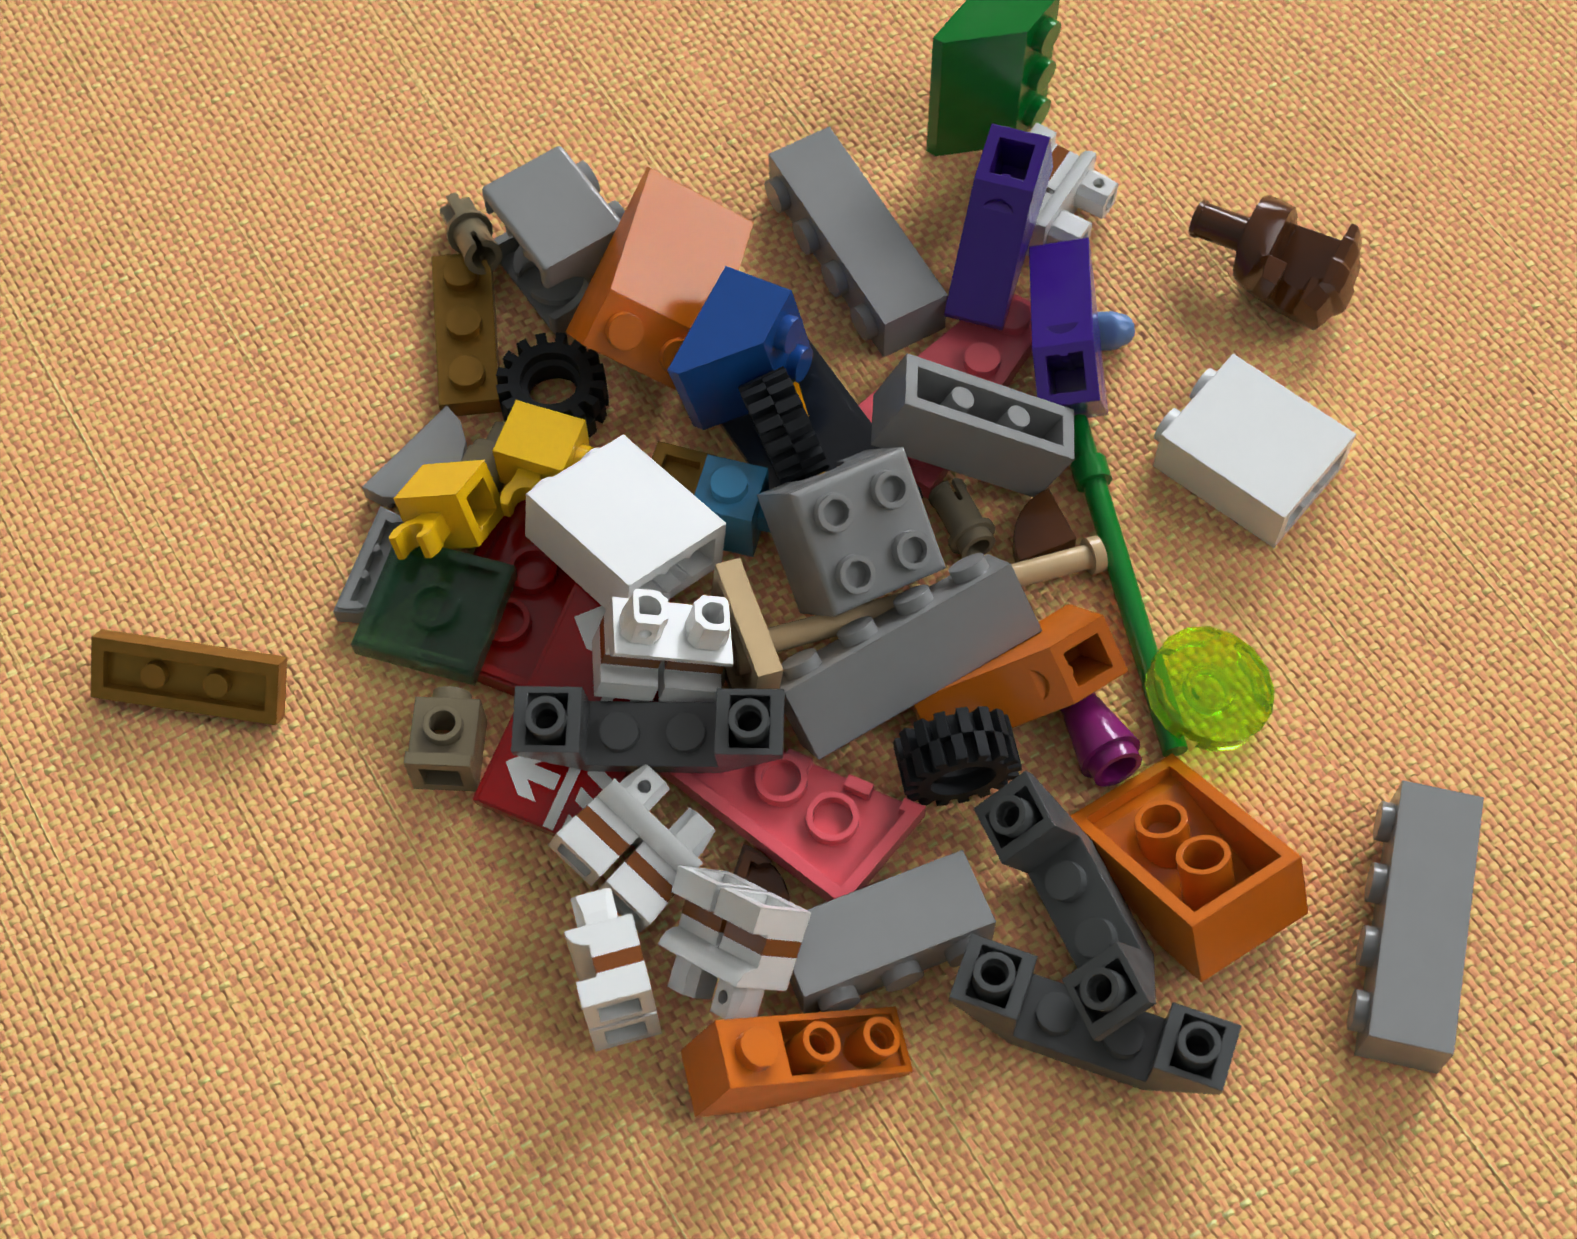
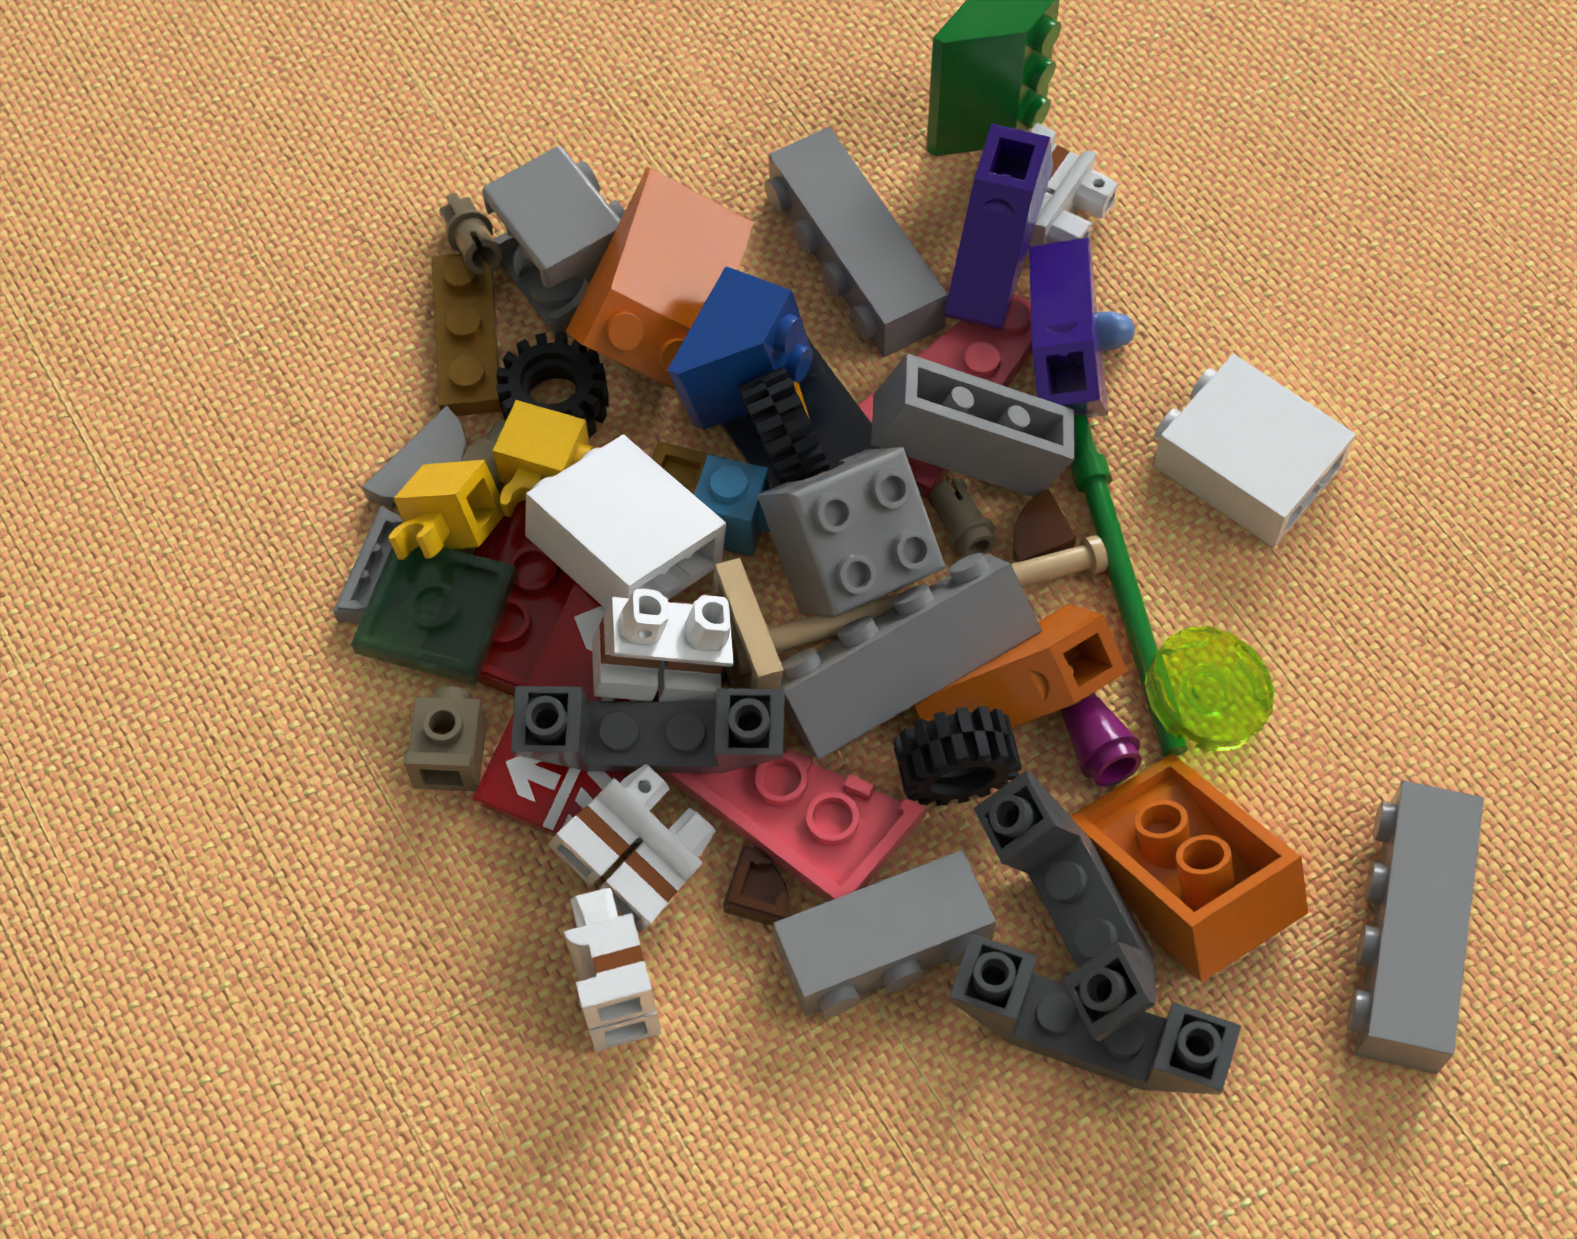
(188, 676): pearl gold plate -> none
(733, 935): white hips -> none
(791, 1058): orange slope -> none
(1282, 263): reddish brown piece -> none

